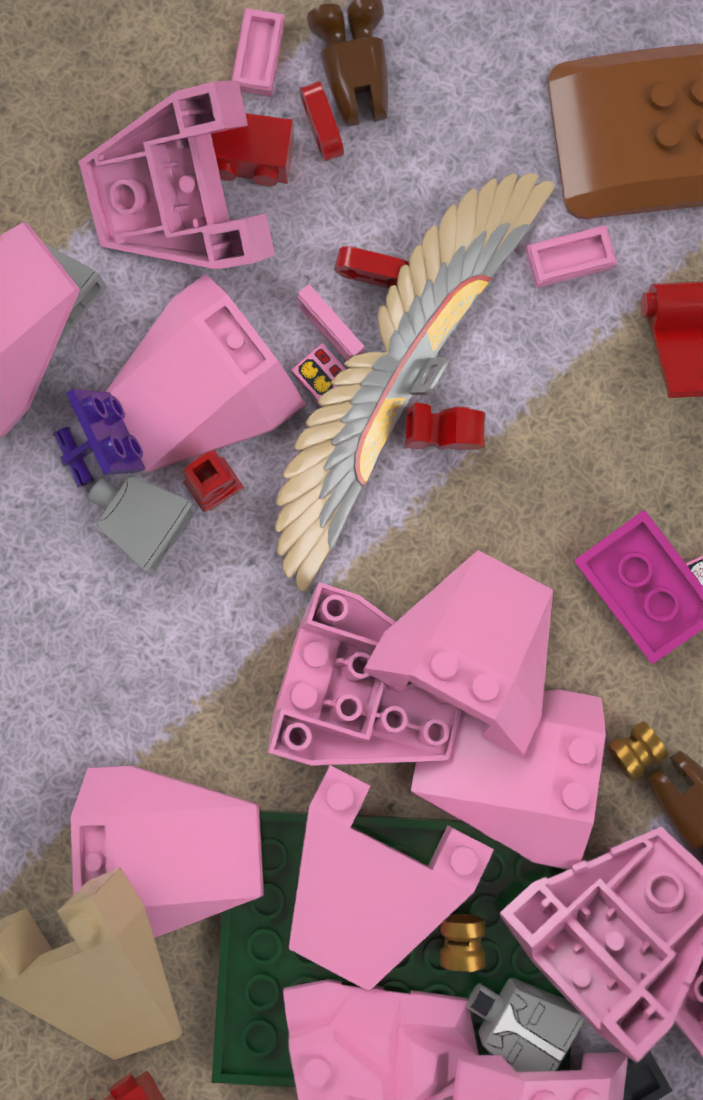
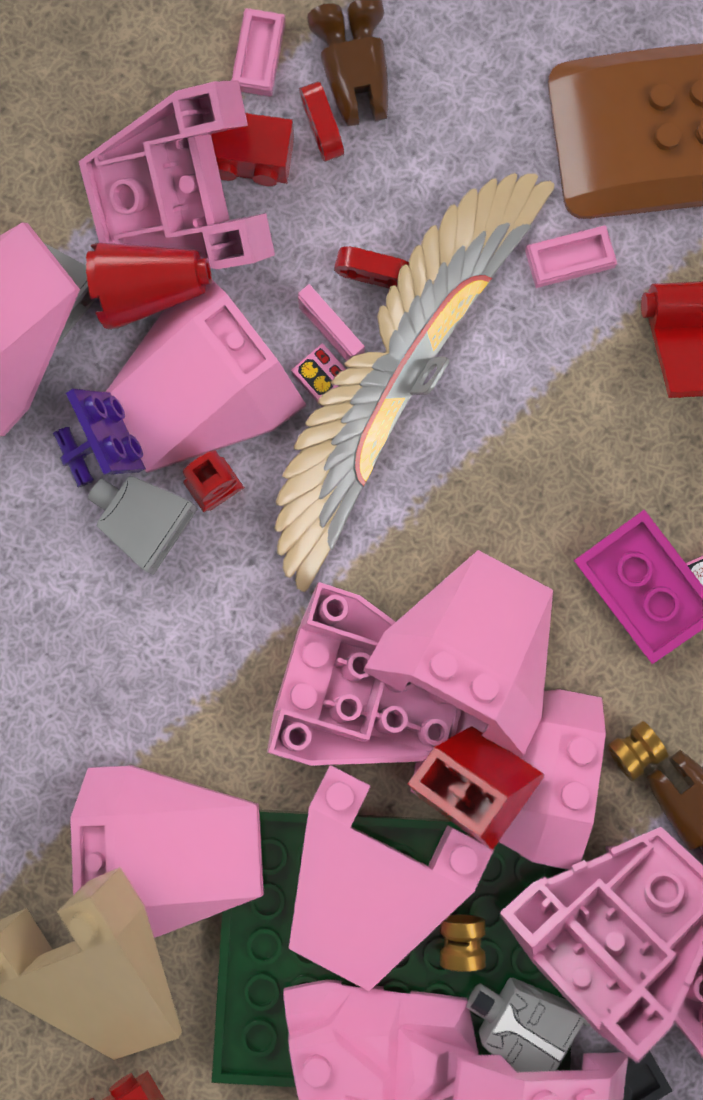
(142, 280): none -> red cone
(450, 428): red leg -> none
(476, 784): none -> red slope

